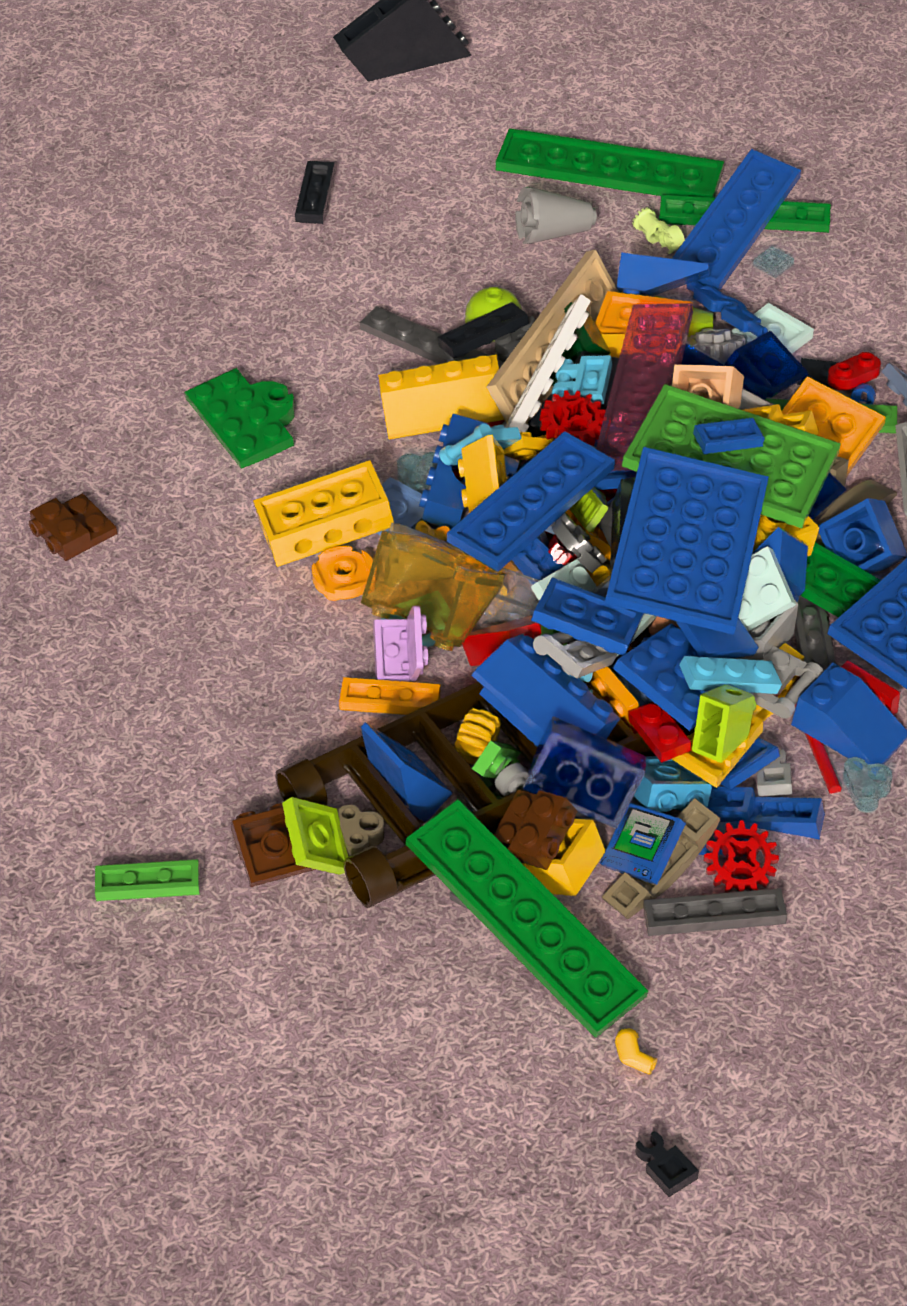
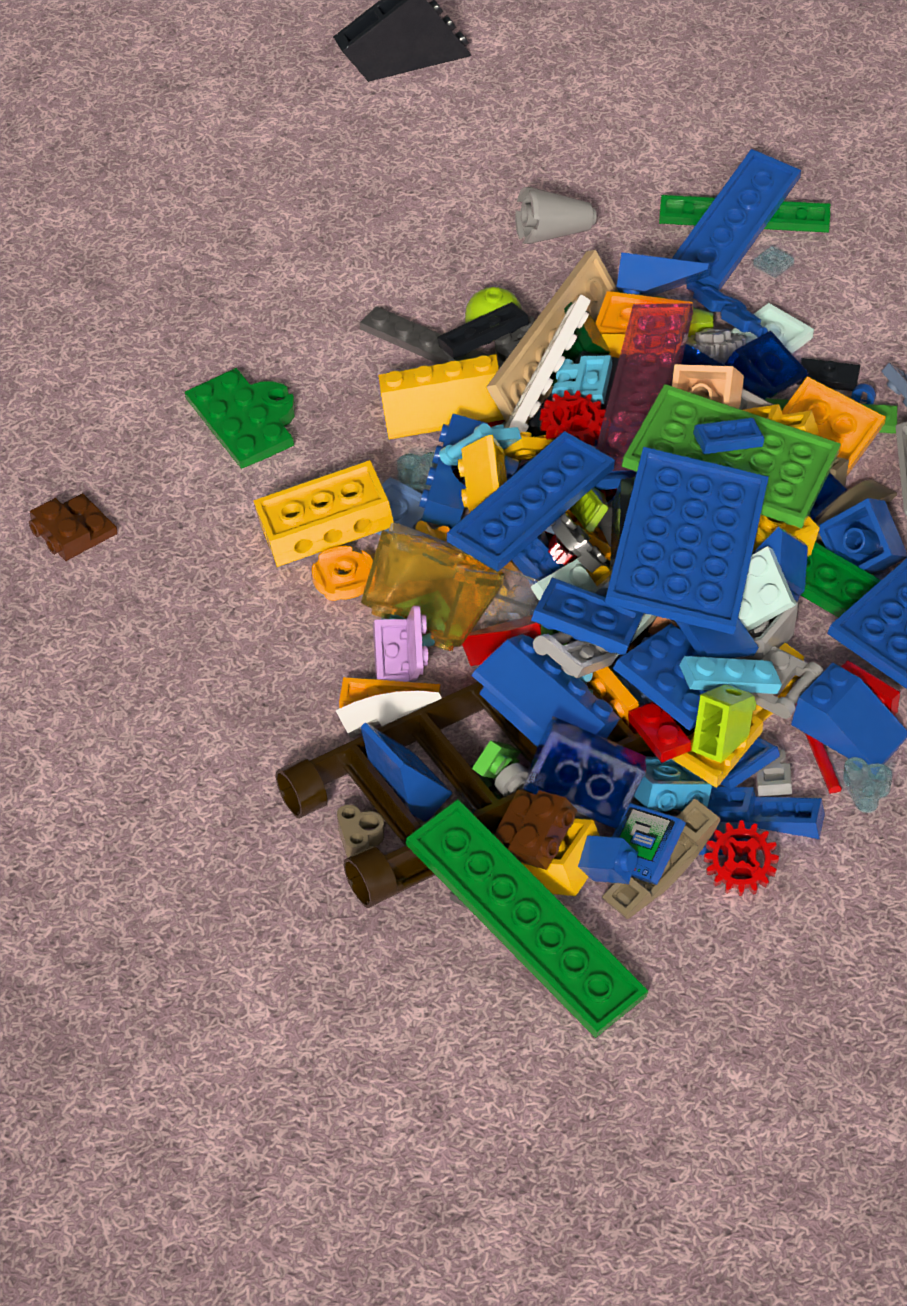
(147, 880): bright green plate -> none
(265, 846): reddish brown plate -> none
(315, 192): black plate -> none
(315, 835): lime plate -> none
(383, 709): none -> white slope
(476, 733): yellow gear -> none
(608, 165): green plate -> none
(608, 859): none -> blue brick
(630, 1053): yellow arm -> none
(658, 230): yellowish green connector -> none
(667, 1168): black plate -> none
(714, 912): flat silver plate -> none
(812, 635): flat silver plate -> none
(854, 371): red plate -> none

